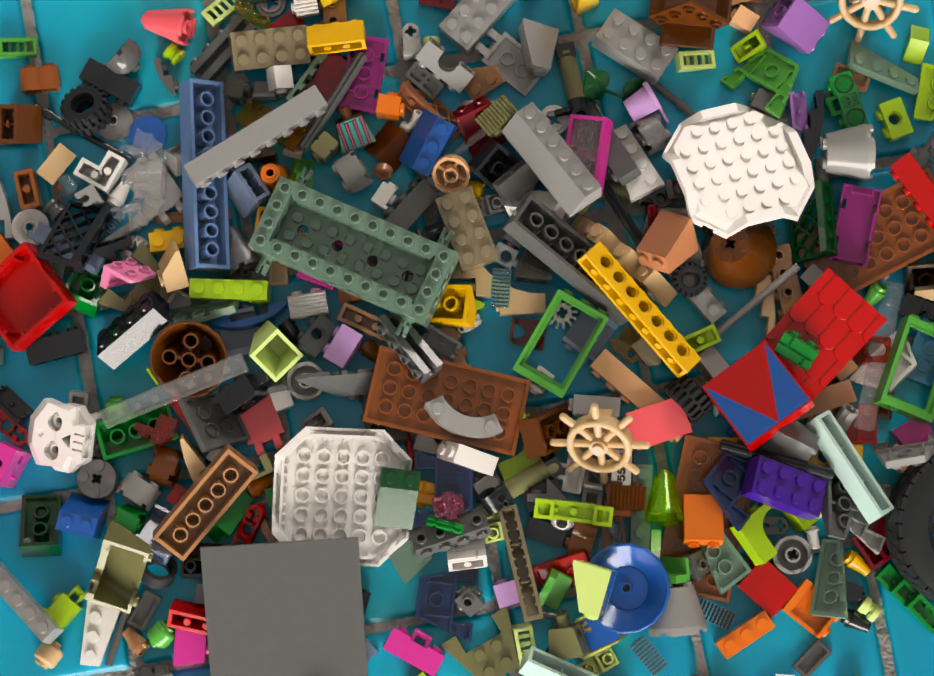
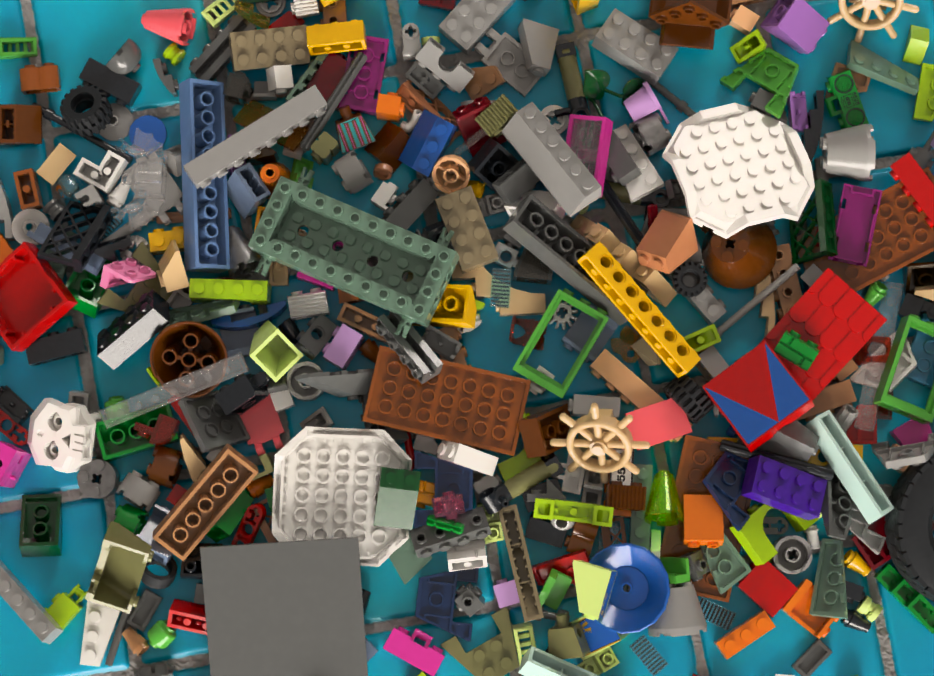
(48, 655): tan head -> none
(83, 515): blue slope -> none
(189, 648): dark pink torso -> none
(461, 424): light grey brick -> none
(679, 61): yellowish green slope -> none
(895, 109): lime brick -> none

